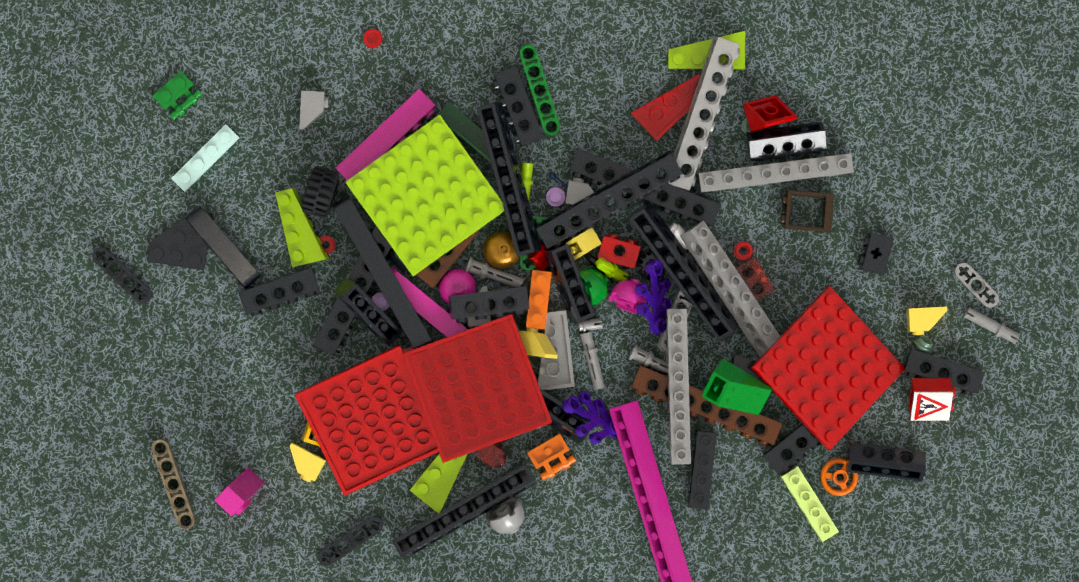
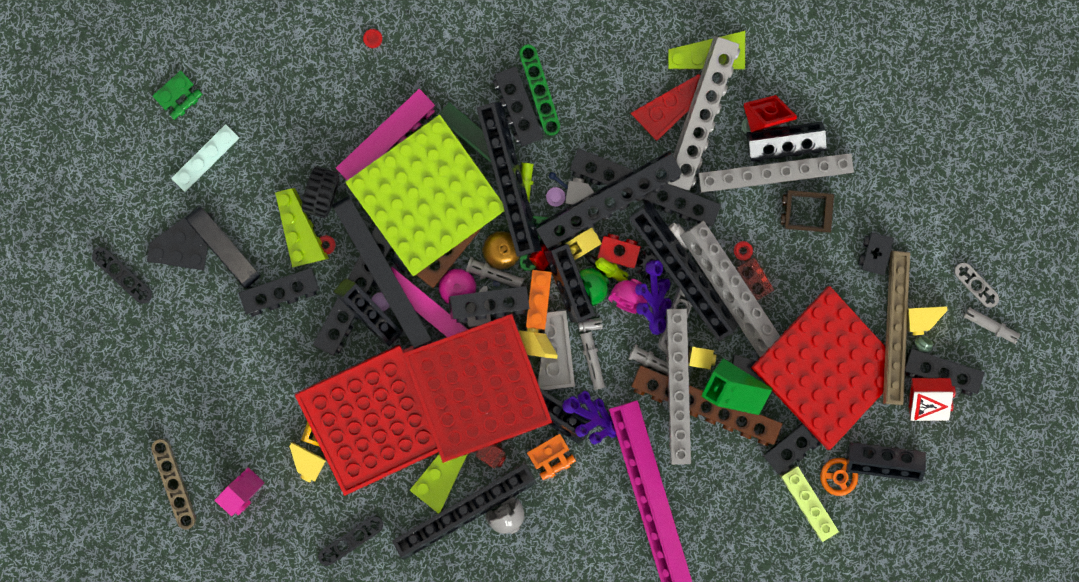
(311, 107): light grey slope -> none
(701, 357): none -> light yellow slope
(702, 469): black brick -> none
(896, 328): none -> dark tan tile

